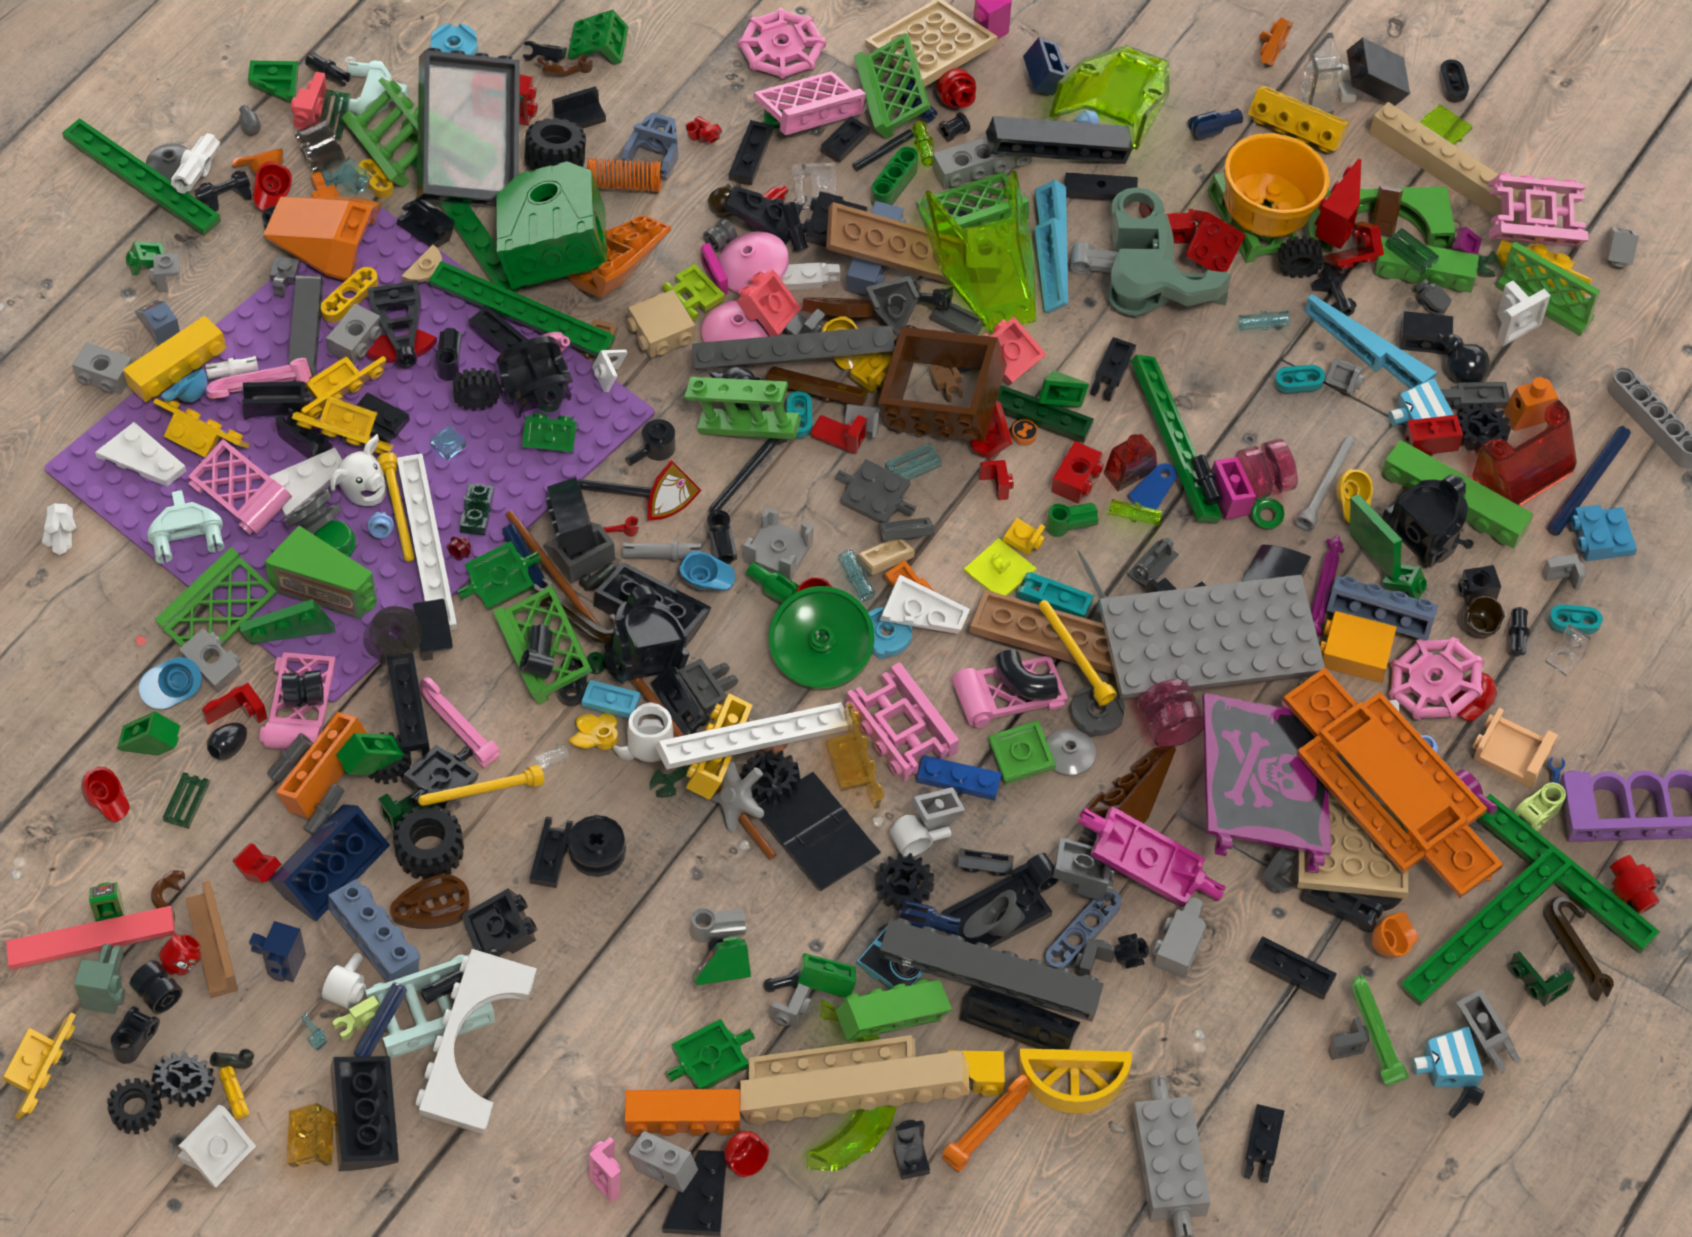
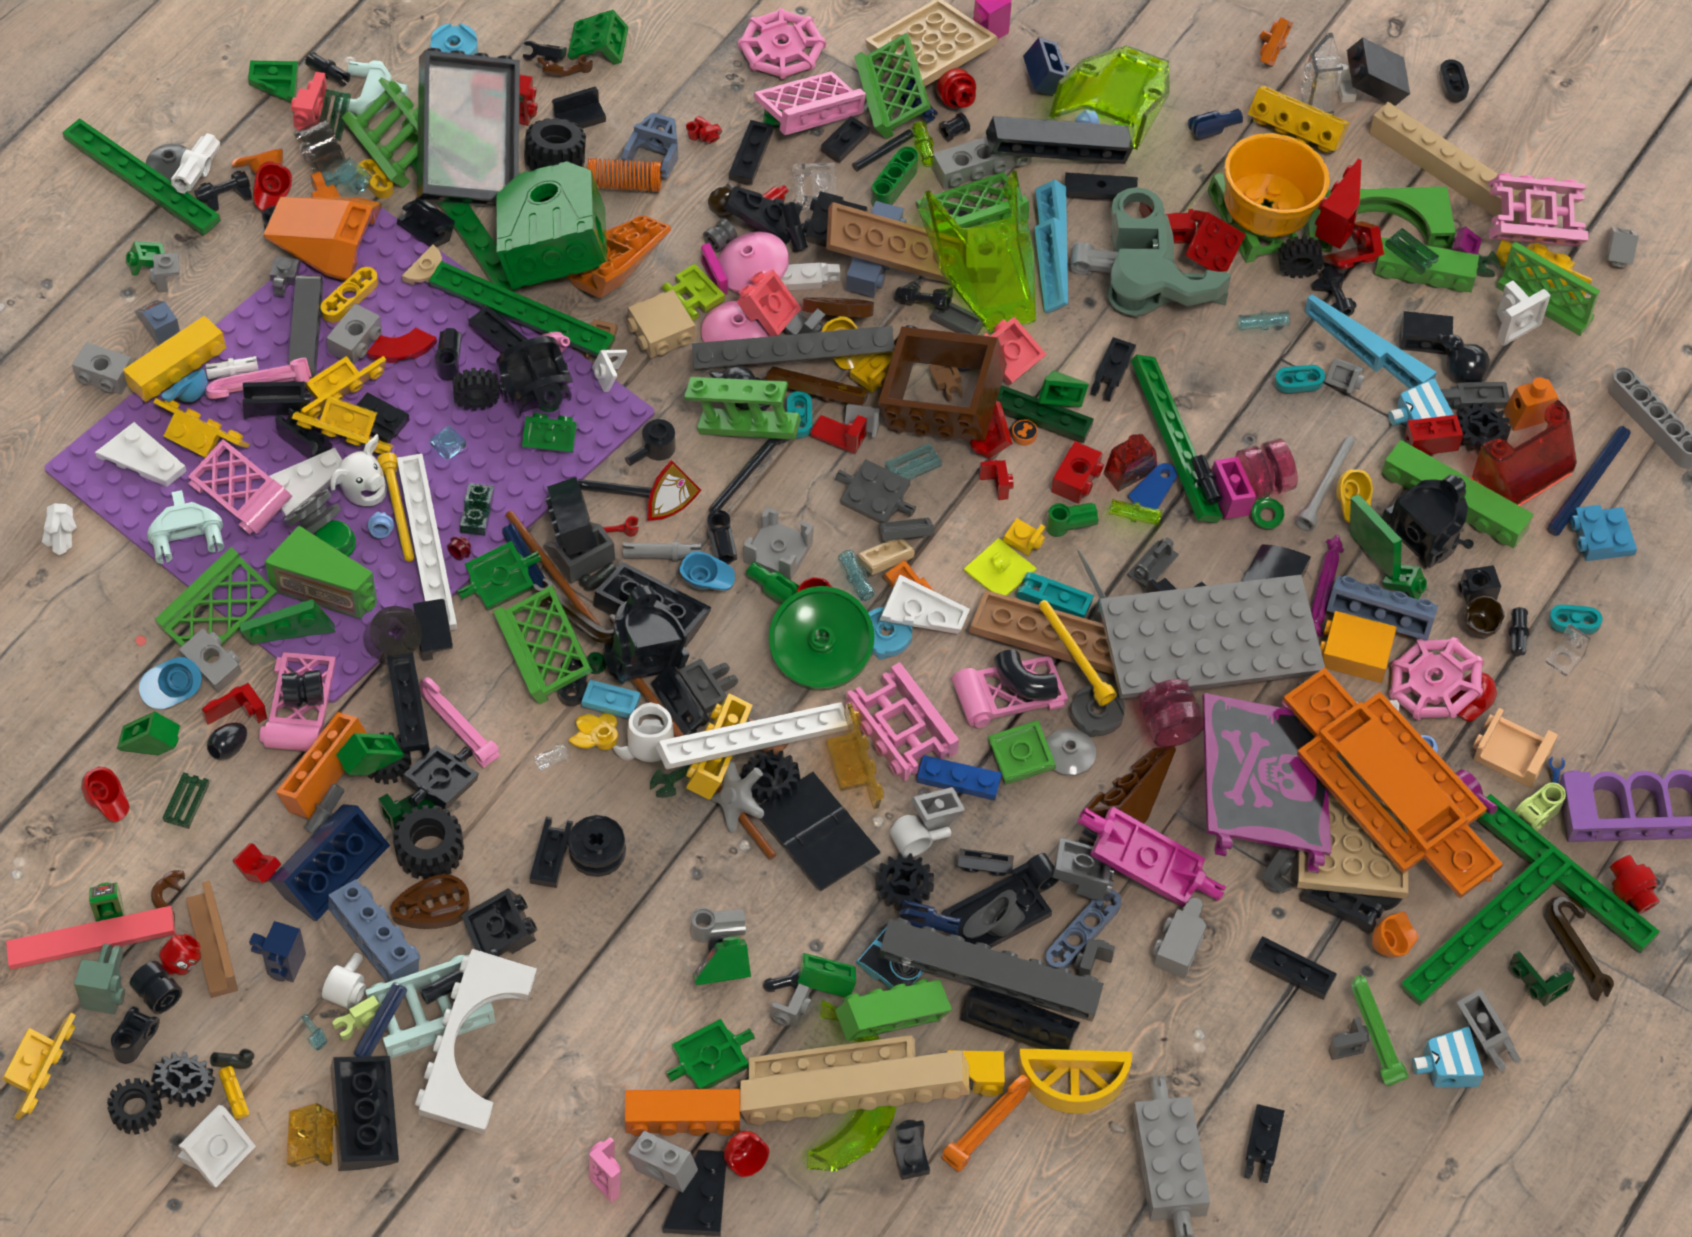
(249, 121): dark grey cylinder -> none
(289, 757): dark grey axle -> none
(396, 297): black plate -> none
(532, 777): yellow piece -> none
(537, 658): black piece -> none
(894, 301): dark grey slope -> none
(1131, 951): black gear -> none
(1387, 209): reddish brown tile -> none
(1433, 297): dark grey arm -> none
(1446, 124): clear neon green piece -> none
(1473, 1095): black hand -> none
(1564, 567): light grey bracket -> none

